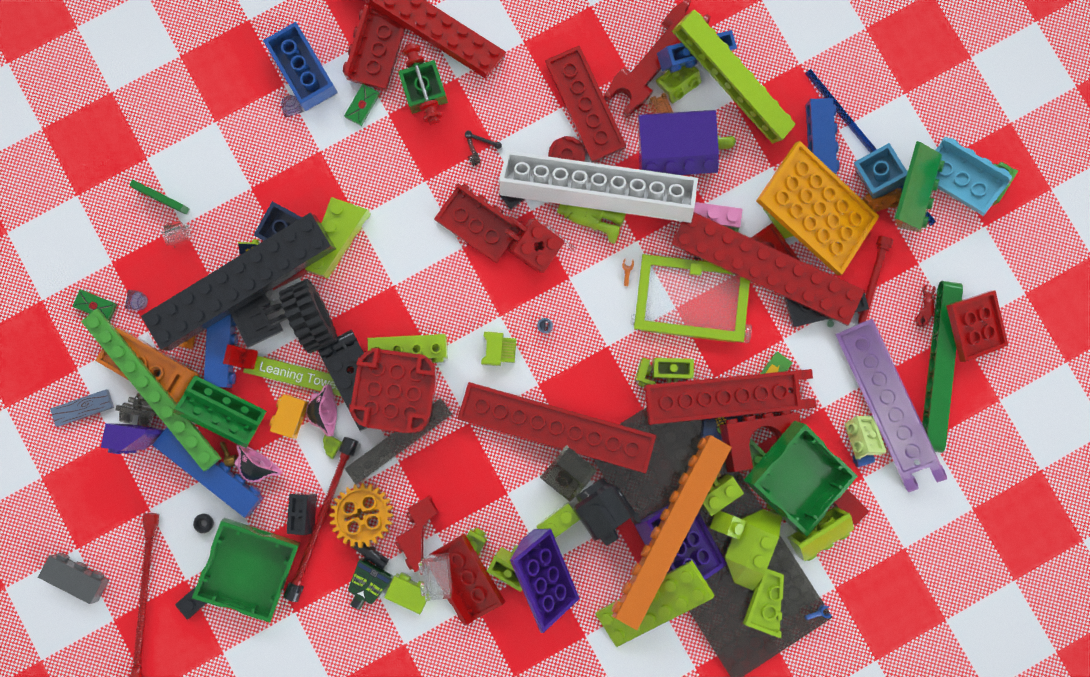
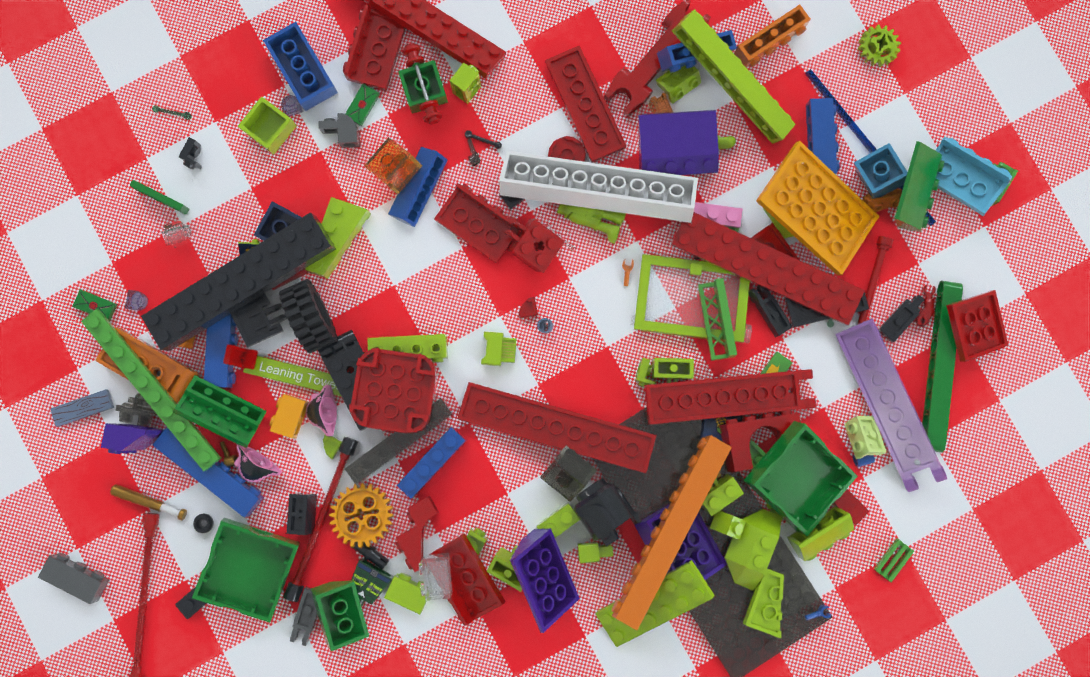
(143, 500): none -> pearl gold piece
(187, 115): none -> clear green hinge
(189, 152): none -> black bracket
(267, 125): none -> lime piece
(305, 617): none -> dark grey hinge
(339, 613): none -> green slope
(345, 127): none -> dark grey brick
(393, 165): none -> clear orange brick
(414, 196): none -> blue brick
(431, 463): none -> blue brick
(465, 82): none -> lime brick
(528, 308): none -> red tile
(591, 552): none -> lime piece
(724, 317): none -> bright green fence
(770, 310): none -> black hinge
(772, 36): none -> orange brick
(887, 45): none -> lime gear
(899, 565): none -> bright green tile
(901, 318): none -> black hinge

